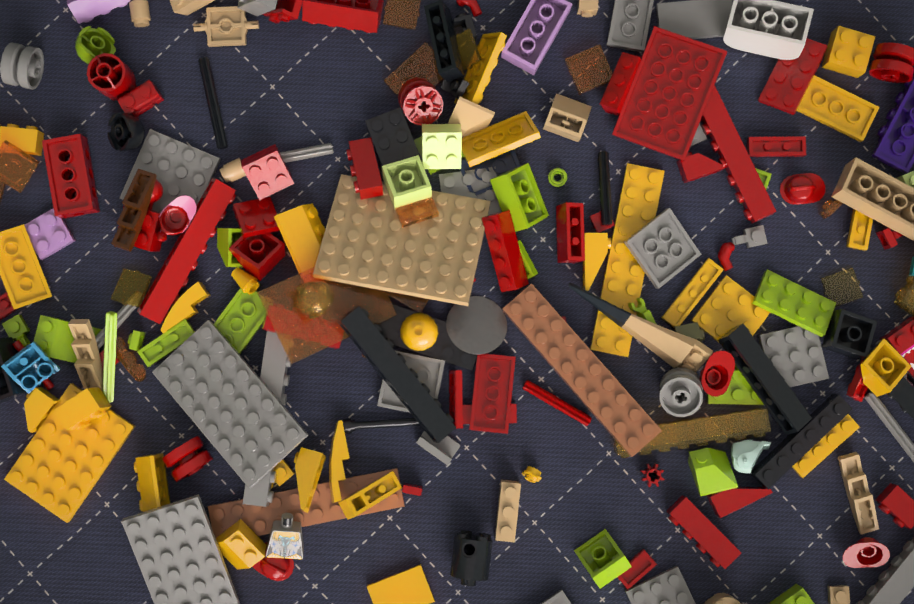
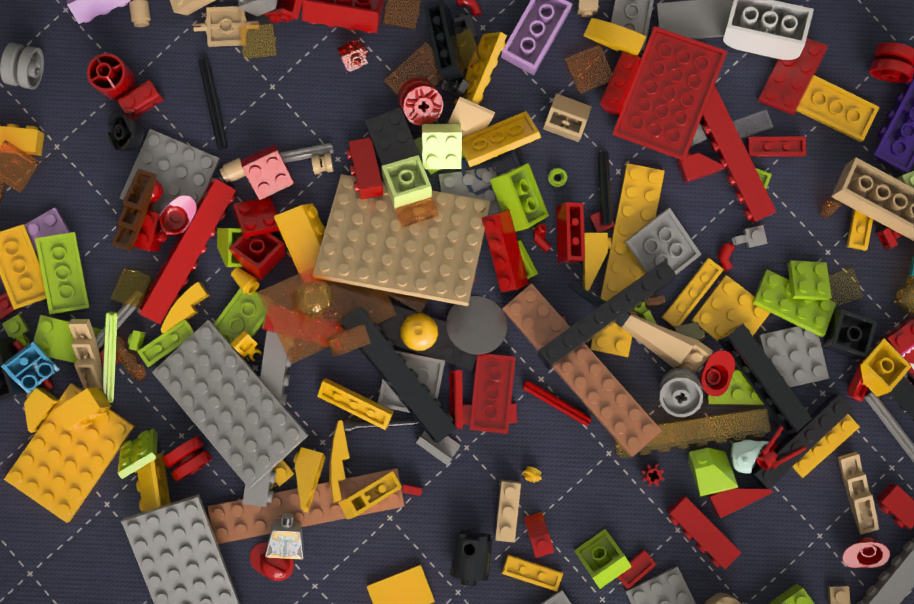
(59, 171): red brick -> none
(62, 273): none -> lime plate
(93, 42): lime cylinder -> none
(137, 452): none -> lime plate
(241, 546): yellow slope -> none
(245, 345): none -> yellow plate
(257, 41): none -> clear yellow piece
(327, 163): none -> tan wheel
(347, 340): none -> clear orange brick
(353, 55): none -> clear red brick
(355, 403): none -> yellow plate
(532, 572): none -> yellow tile
(538, 534): none -> red slope
(539, 237): none -> red arm
(606, 315): none -> black brick
(614, 36): none -> yellow slope
(654, 301): none -> clear orange tile
(753, 124): none -> clear tile
(768, 456): none -> red plant
(802, 188): red piece -> none
(809, 280): none -> lime plate
(848, 52): yellow brick -> none

